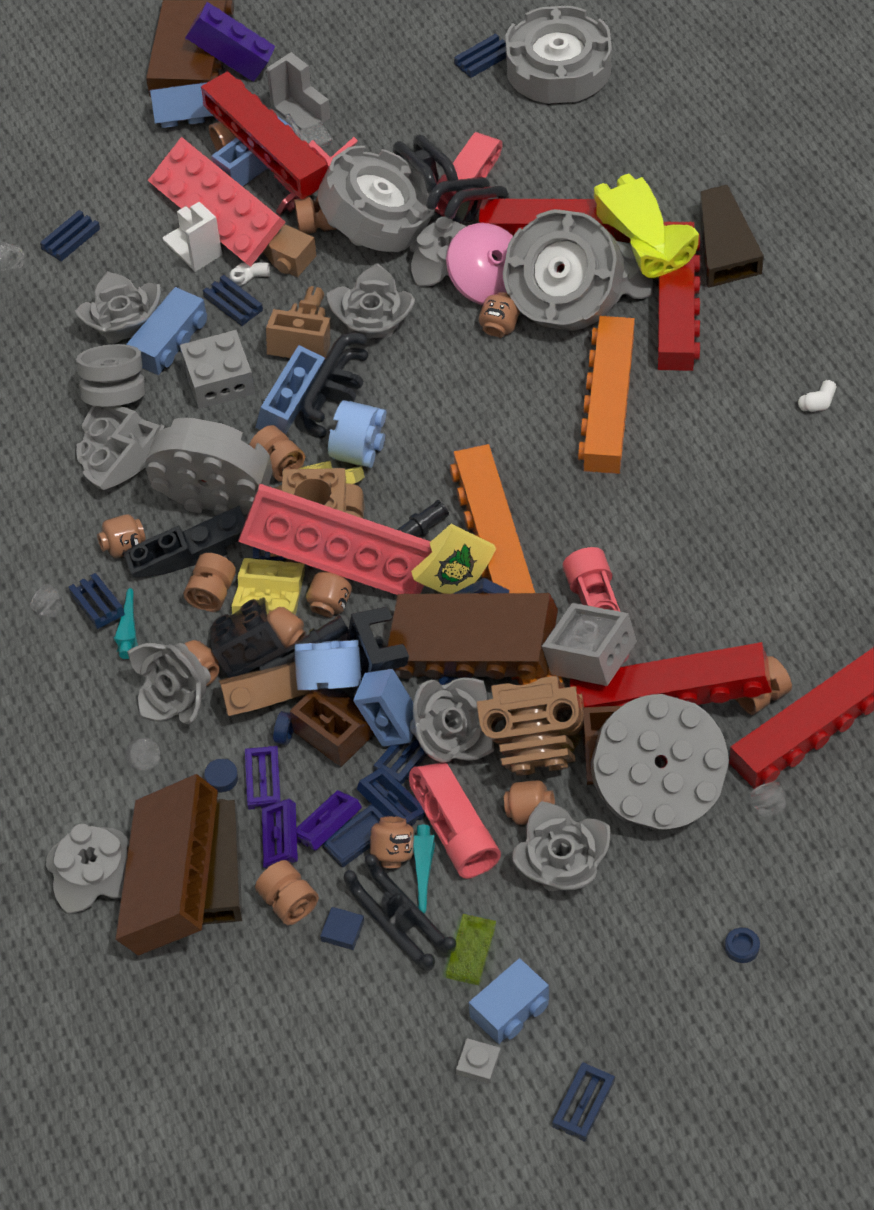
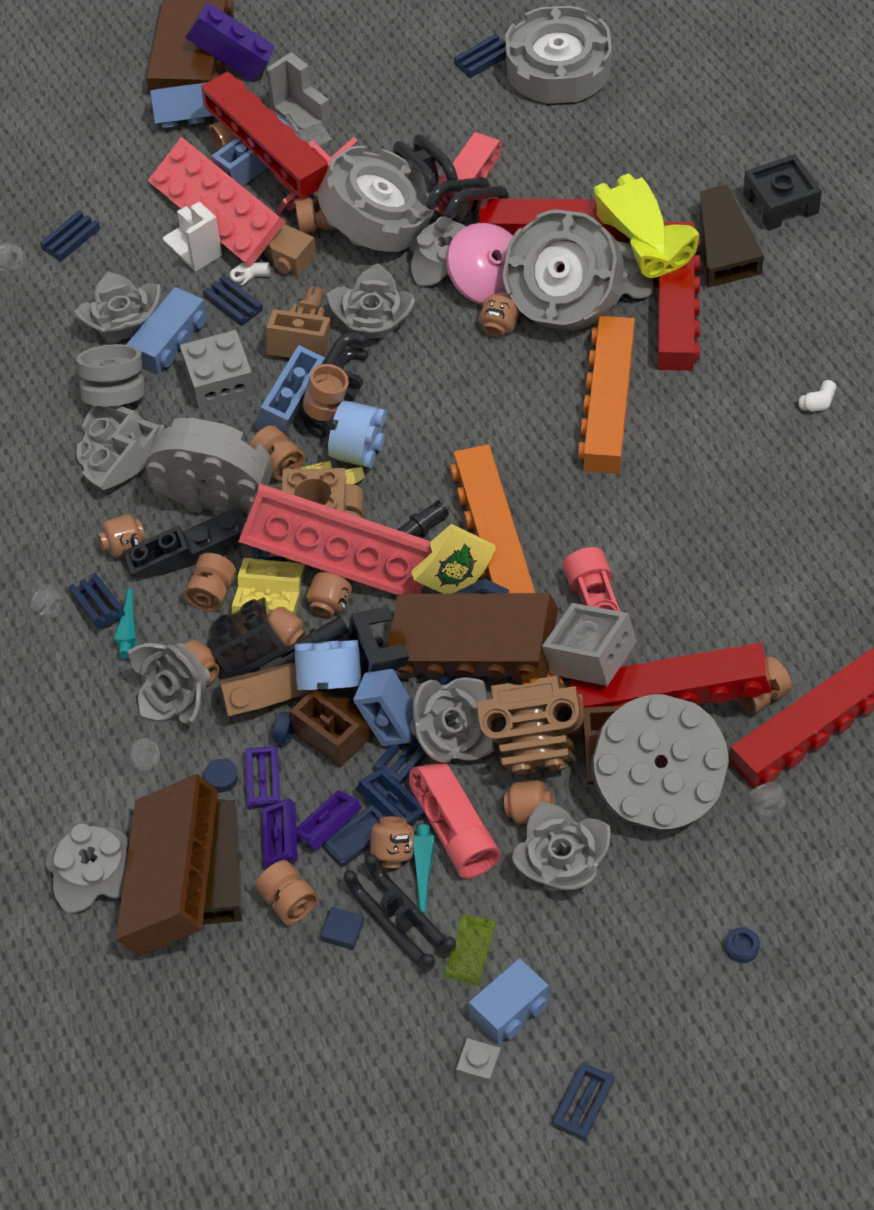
(325, 391): none -> nougat wheel
(782, 187): none -> black panel

